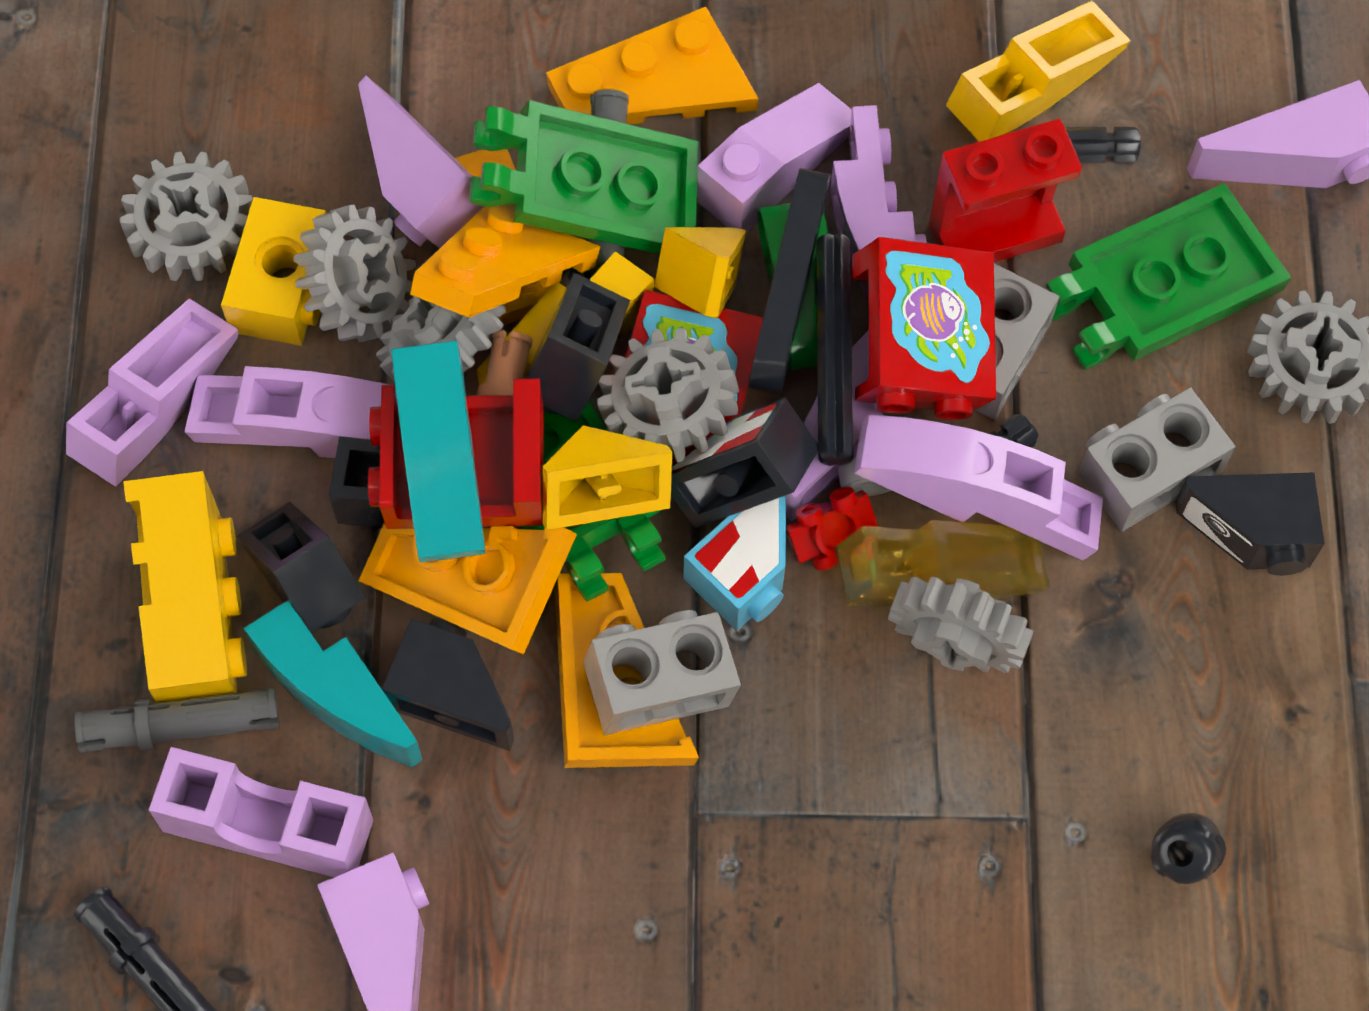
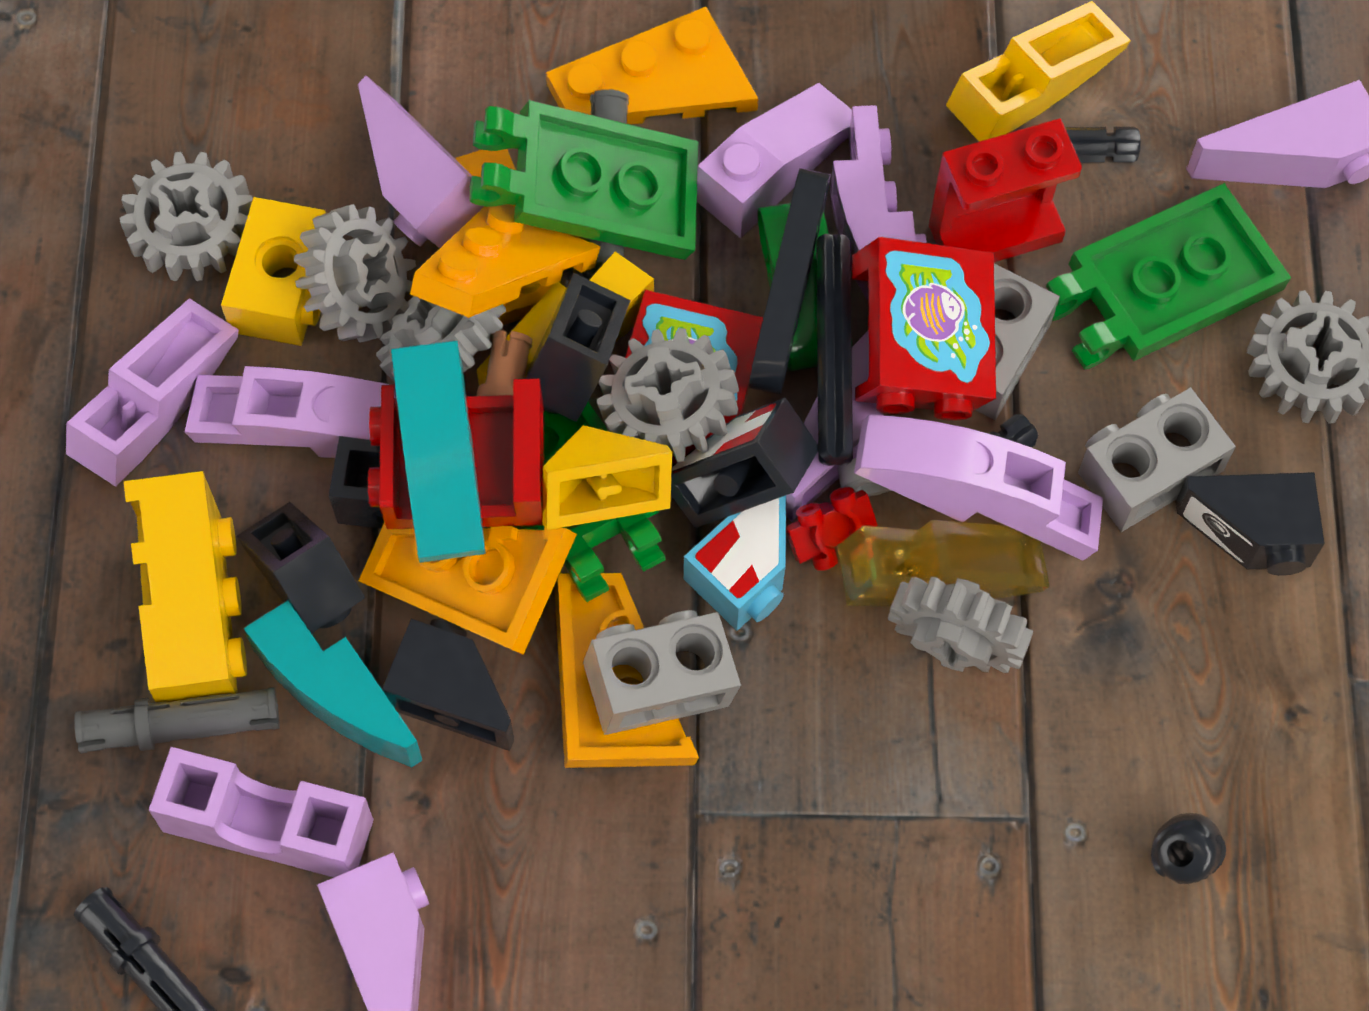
(700, 266): yellow slope -> none

